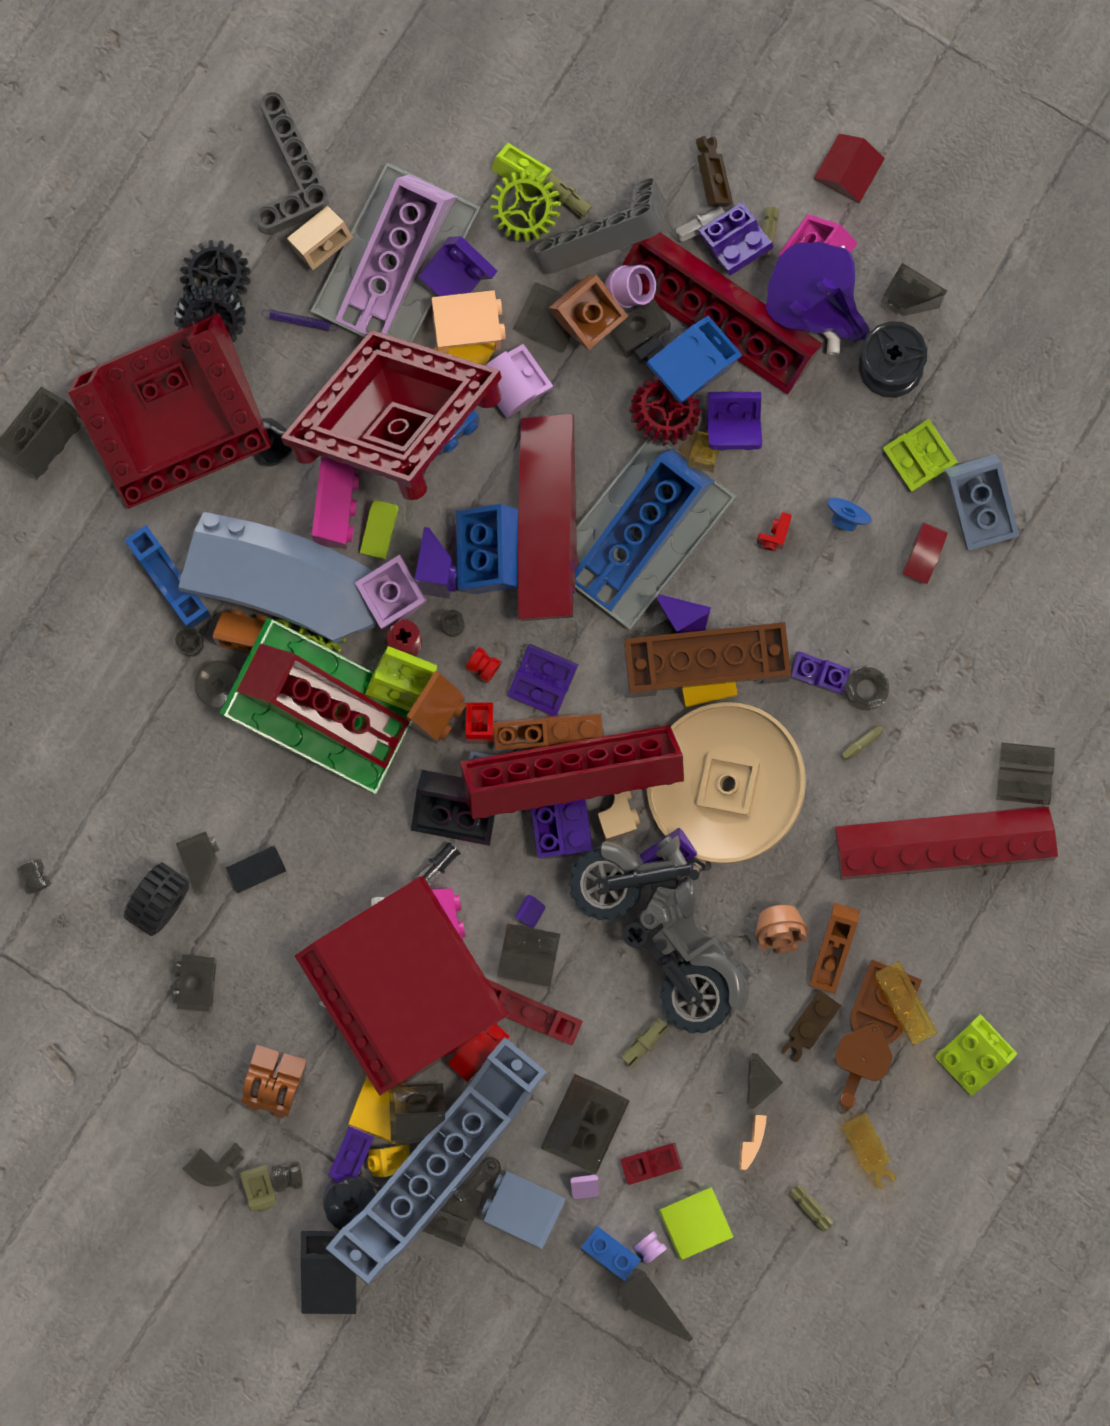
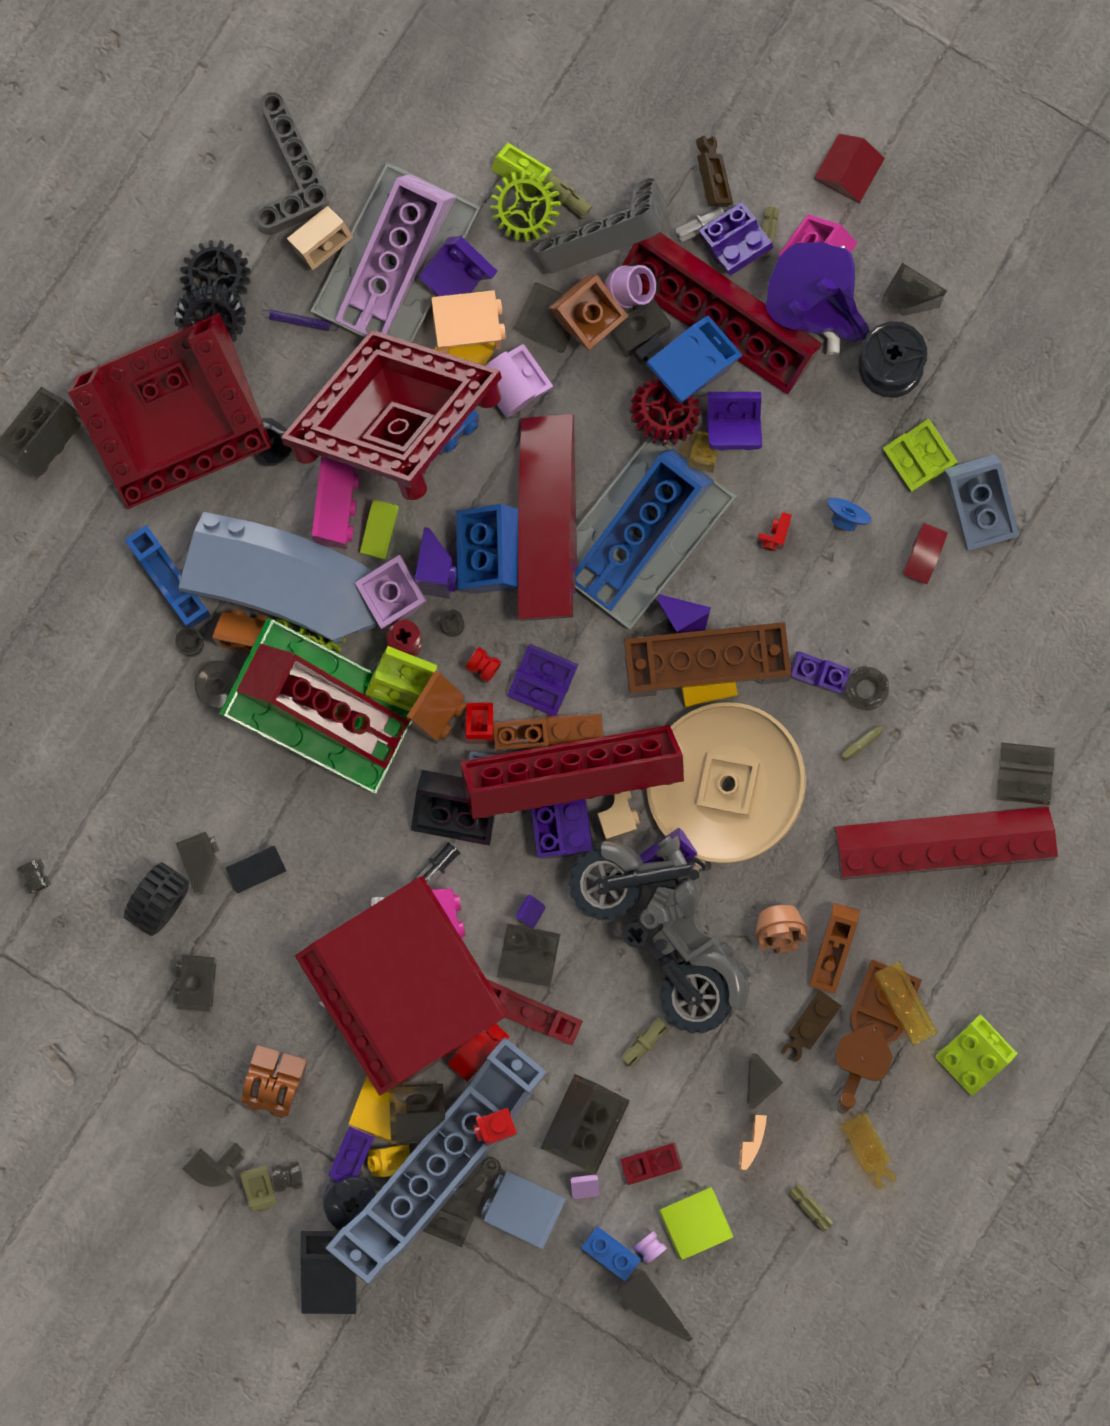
(495, 1127): none -> red bracket

